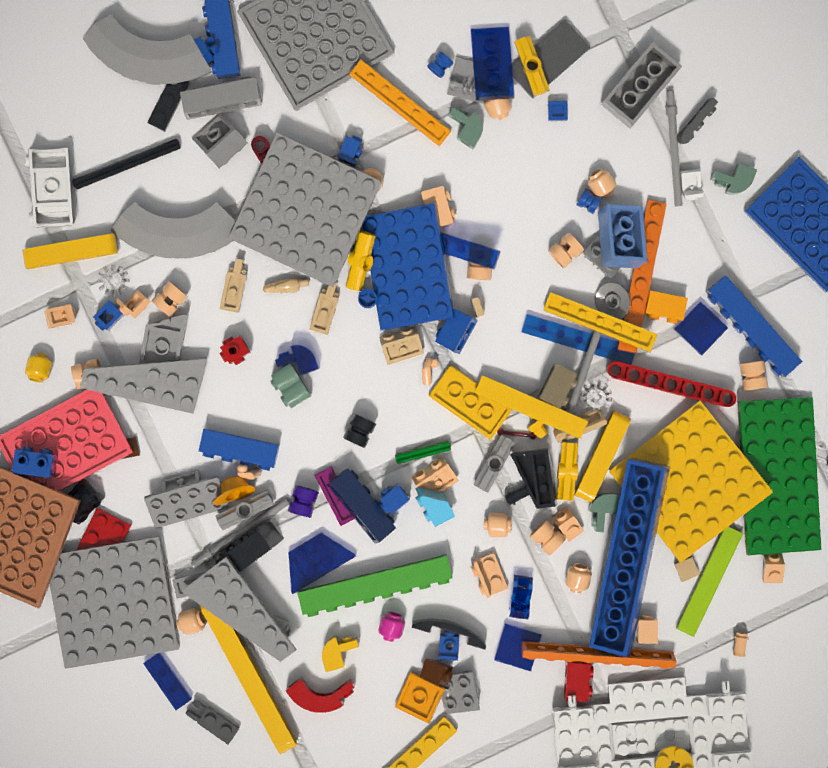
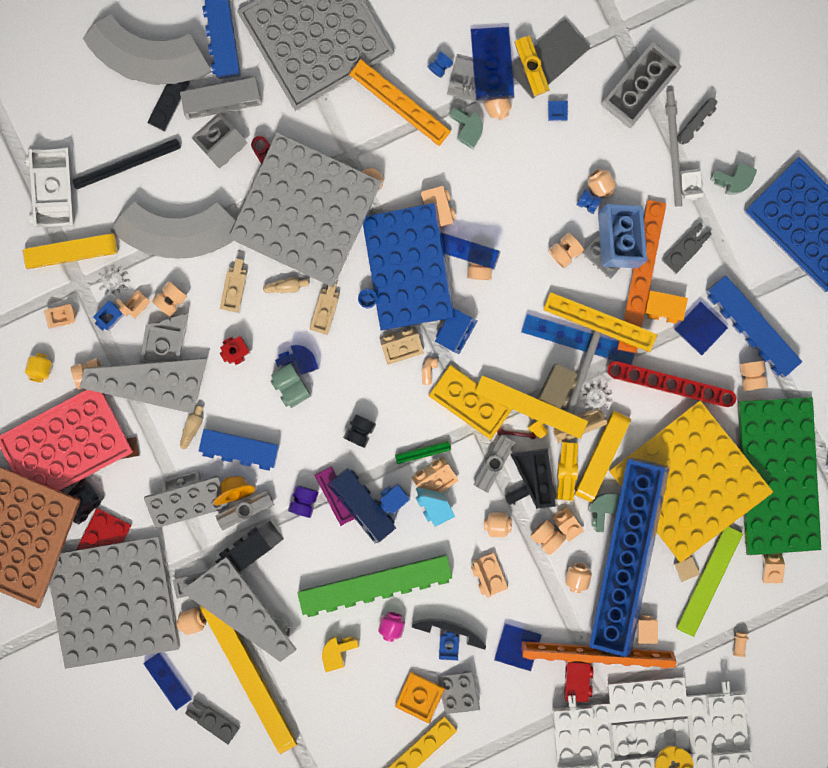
(34, 463): blue brick -> none
(192, 425): none -> tan piece
(205, 48): blue tile -> none
(209, 554): light grey bar -> none
(243, 472): light nougat arm -> none
(315, 559): clear blue wing -> none
(318, 702): red arch -> none
(350, 150): blue brick -> none
(360, 260): yellow piece -> none
(436, 672): reddish brown brick -> none
(477, 307): tan tile -> none
(520, 597): clear blue brick -> none
(605, 300): light grey dish -> none
(685, 250): none -> dark grey hinge

